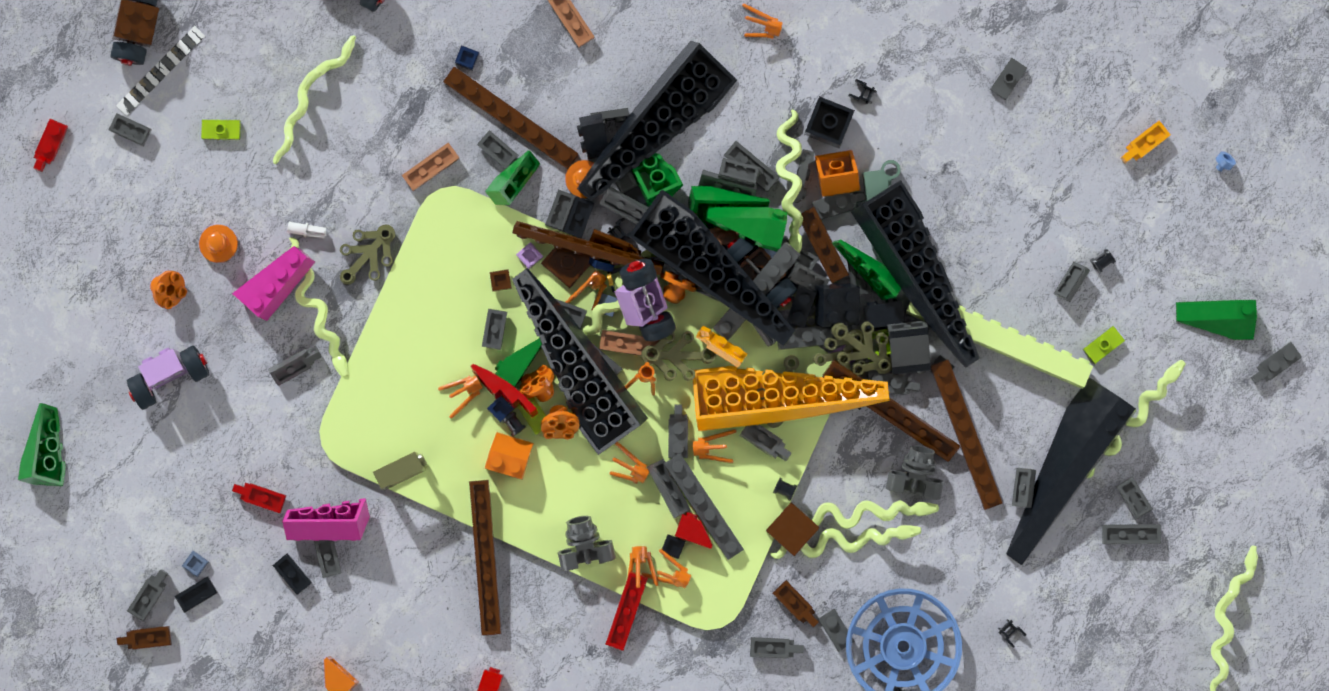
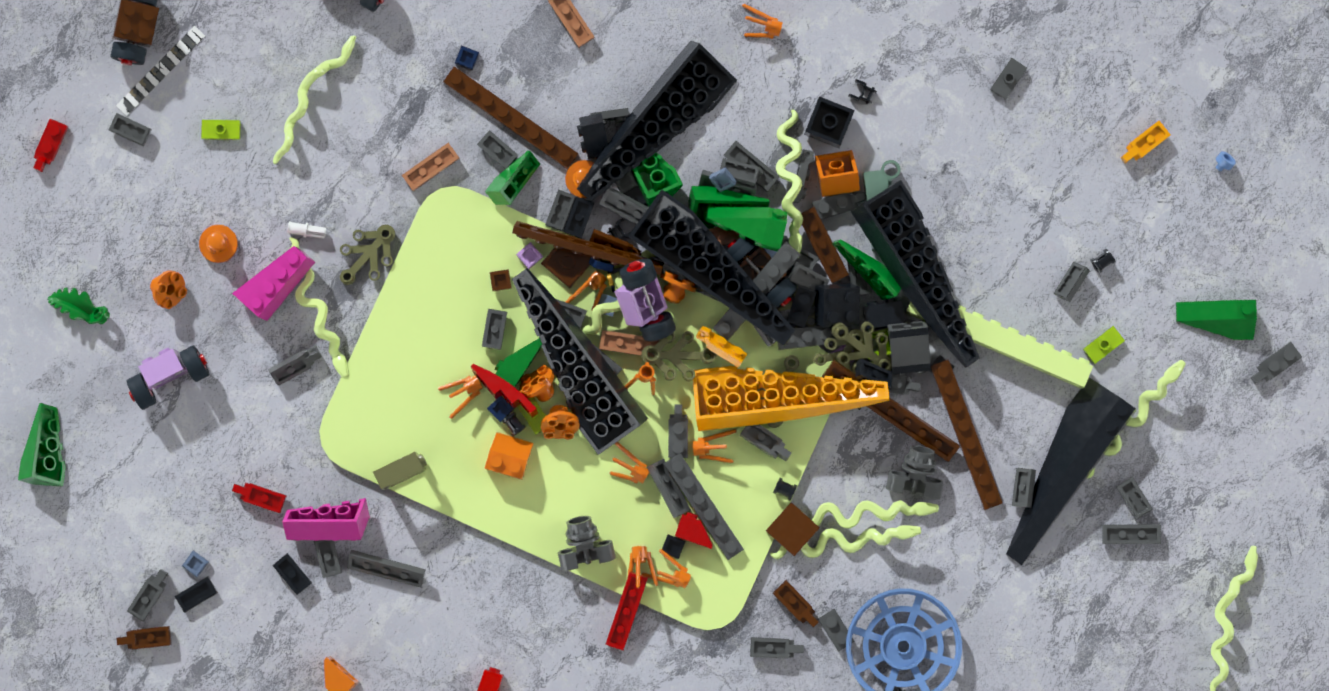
(79, 306): none -> green plant
(386, 568): none -> dark grey plate
(485, 557): reddish brown plate -> none
(722, 179): none -> sand blue tile
(870, 371): none -> black plate
(1001, 630): black piece -> none

